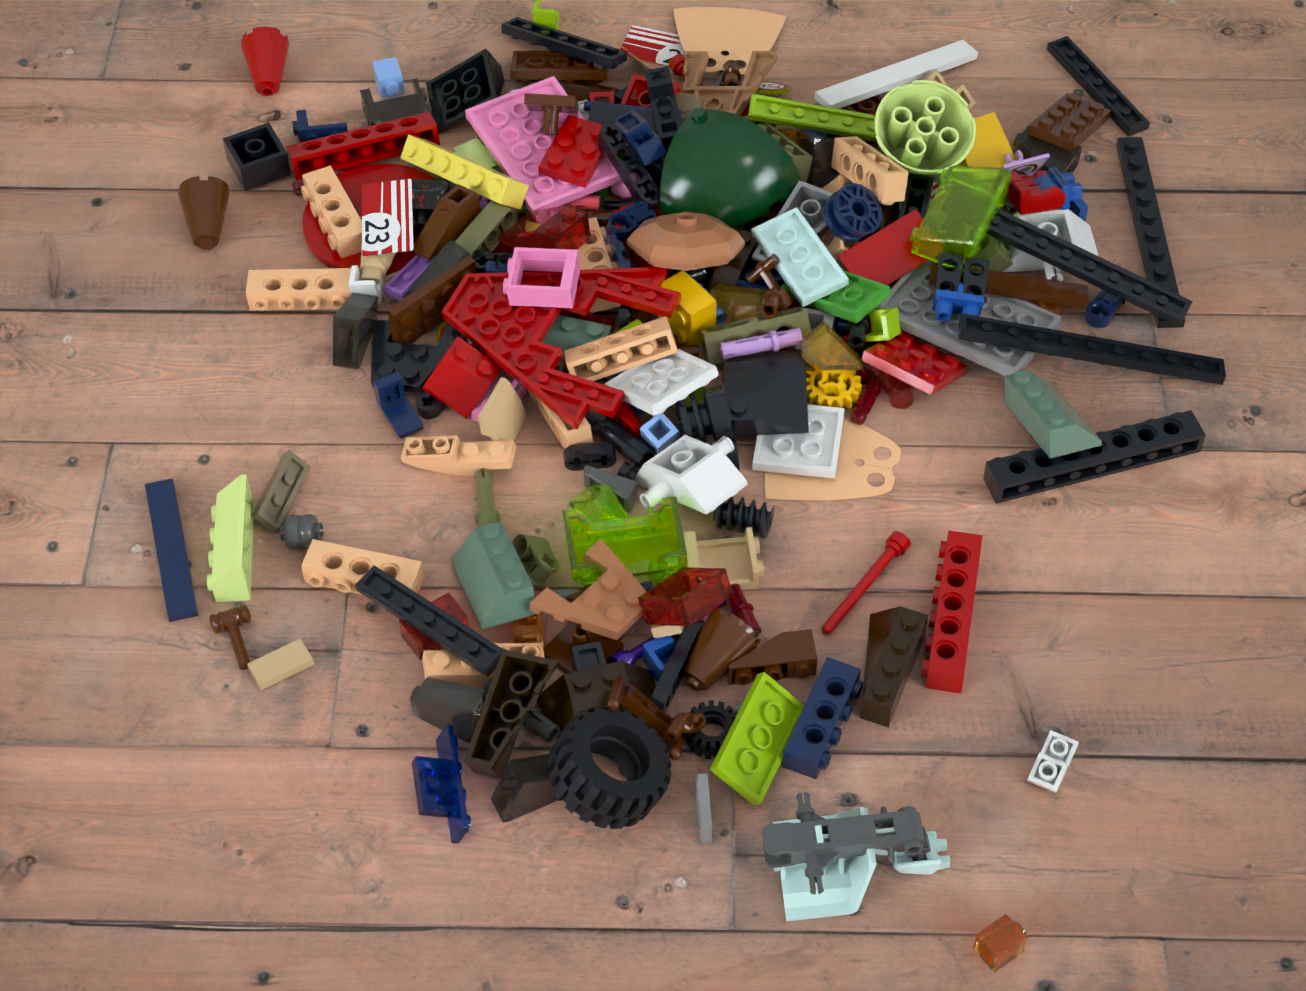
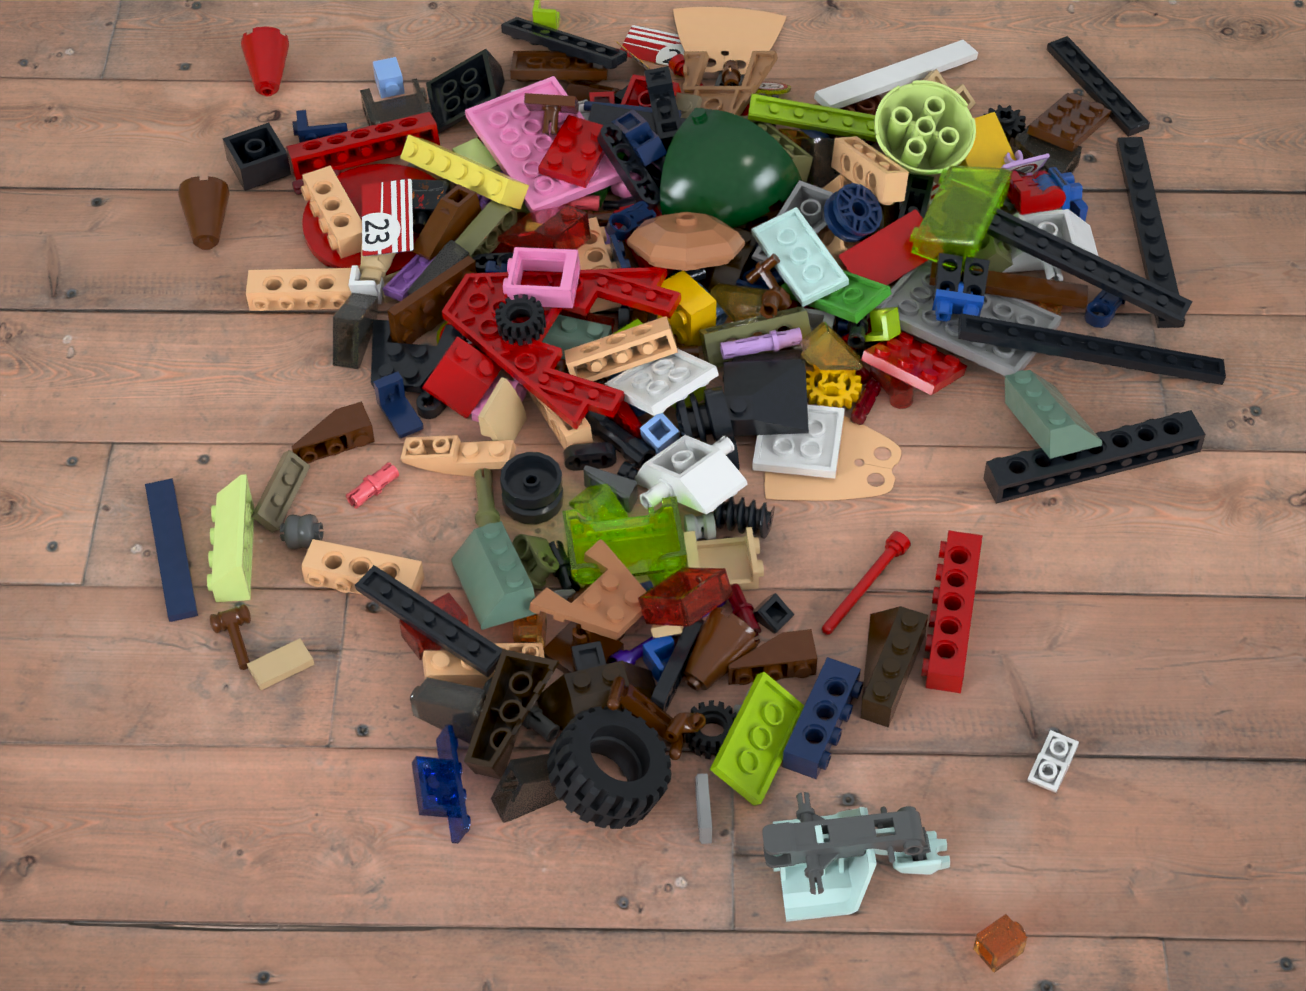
(338, 432): none -> reddish brown slope
(372, 485): none -> coral pin
(520, 308): none -> black tyre
(531, 488): none -> black wheel
(563, 573): none -> black pin
(702, 525): none -> light grey wheel
(773, 613): none -> black slope
(1009, 120): none -> black gear

